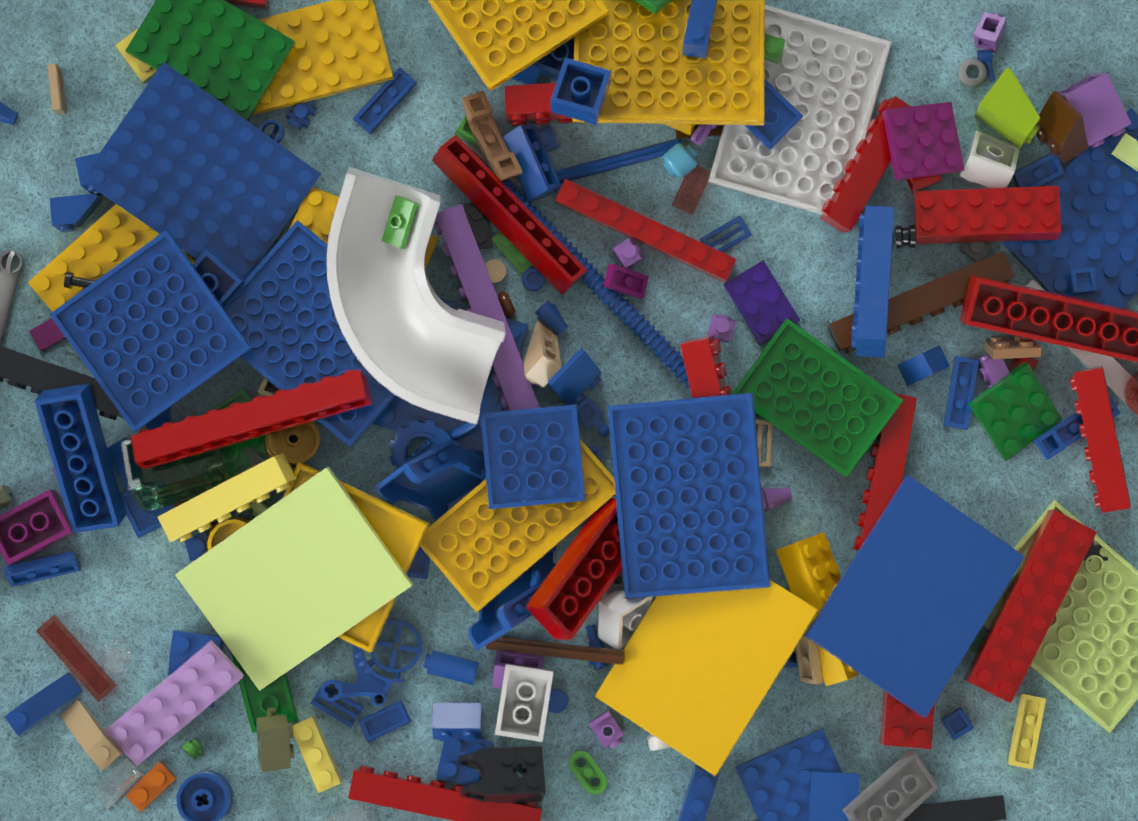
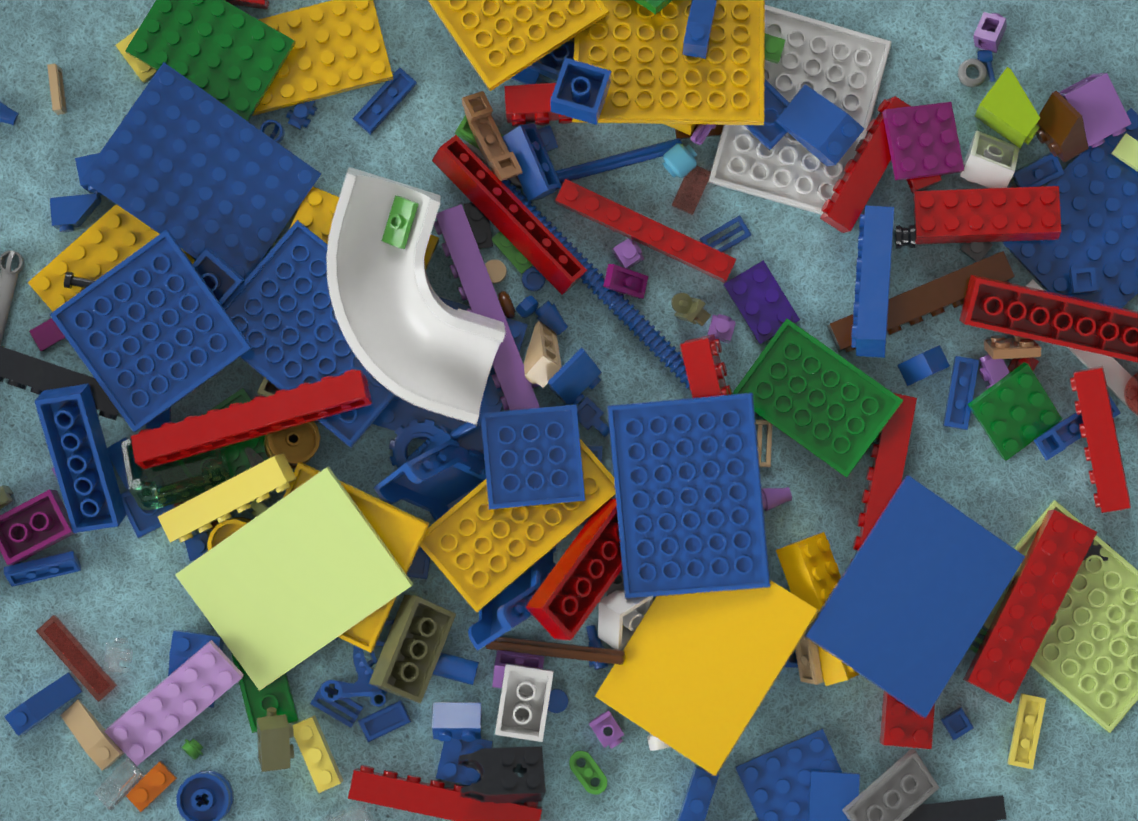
(412, 648): none -> olive slope
(527, 307): none -> blue tile
(689, 309): none -> olive hips
(819, 126): none -> blue slope

